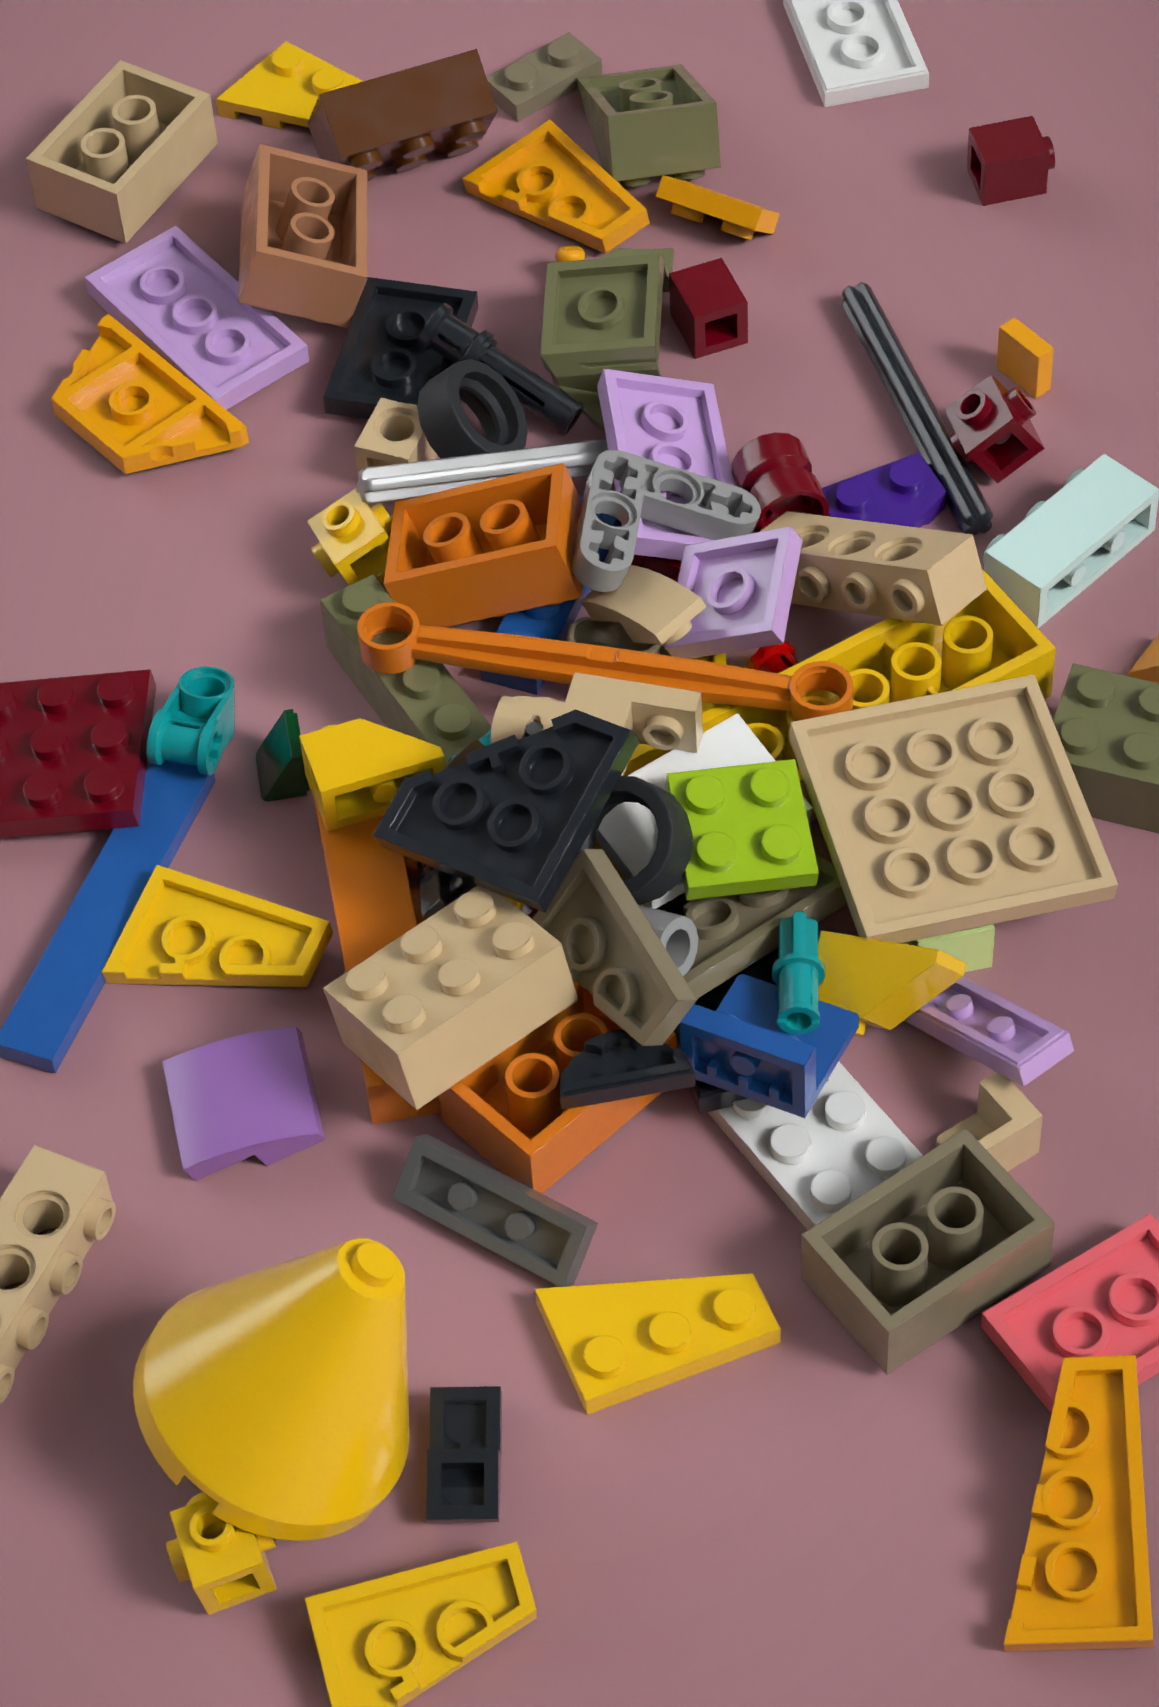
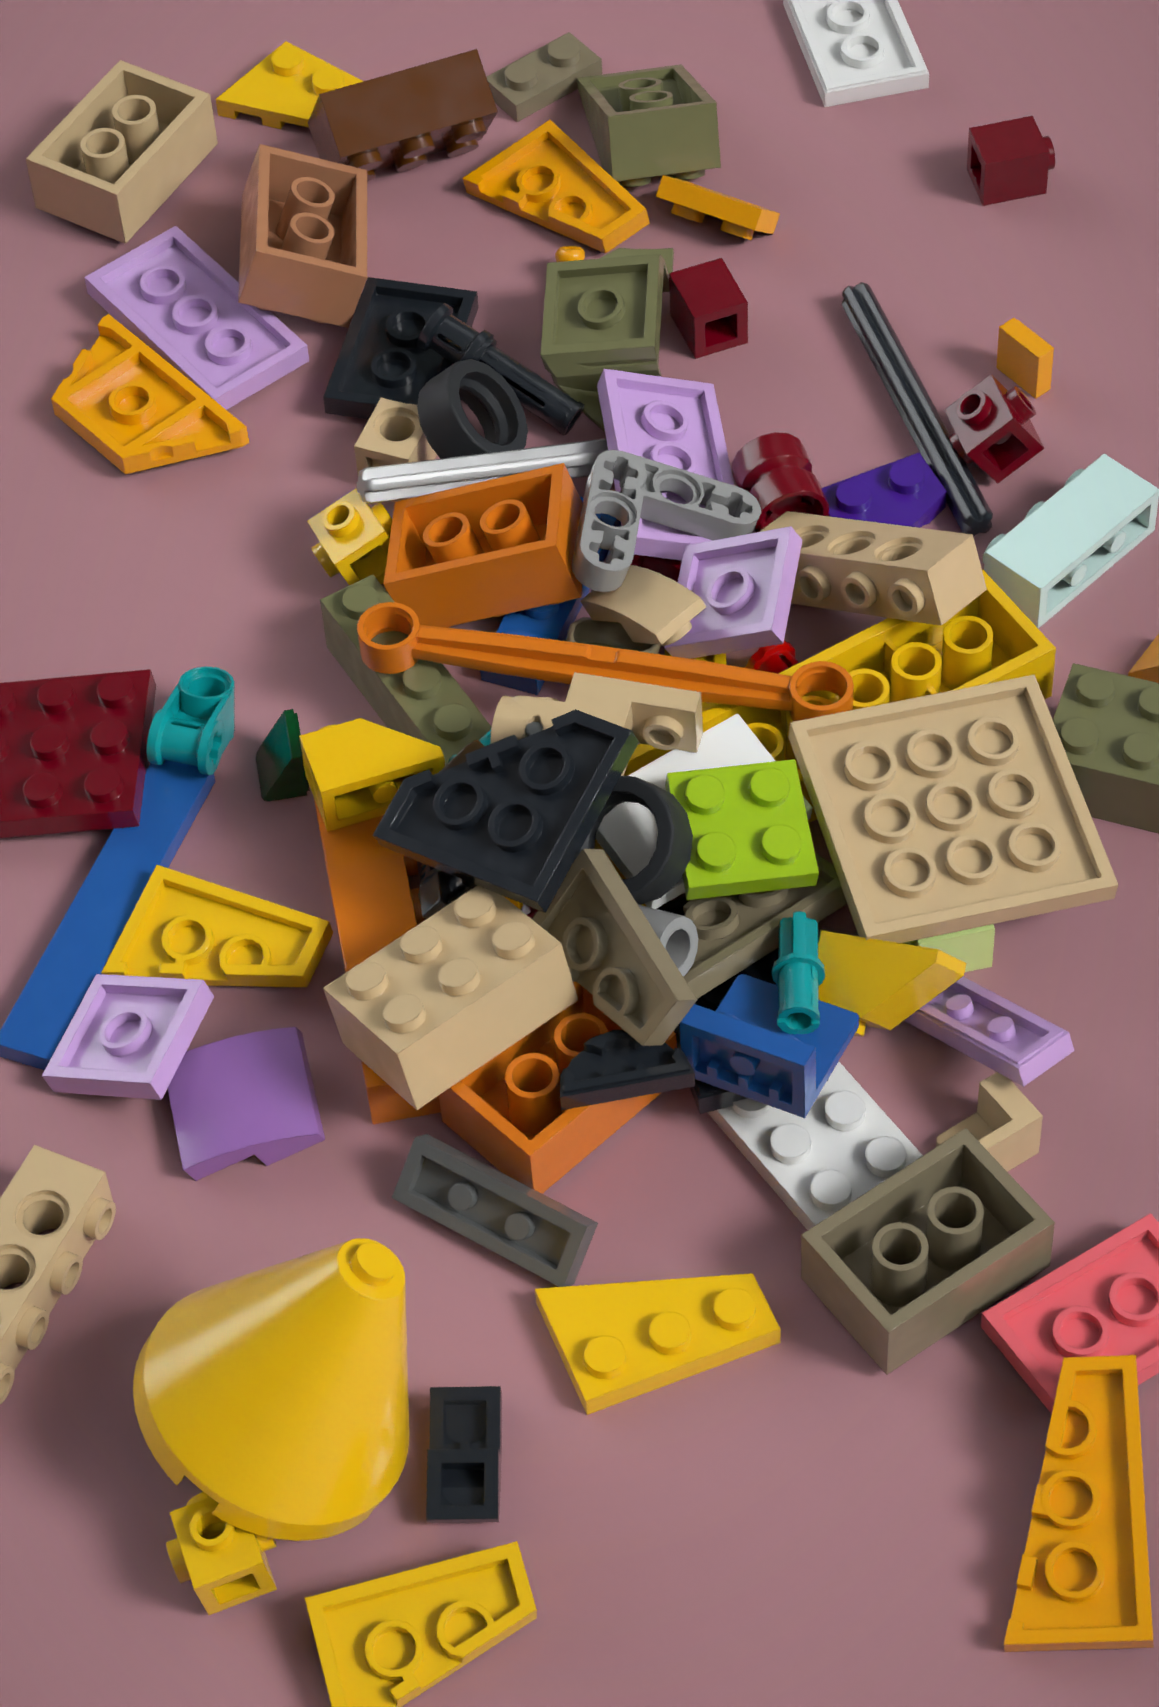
(128, 1036): none -> lavender plate

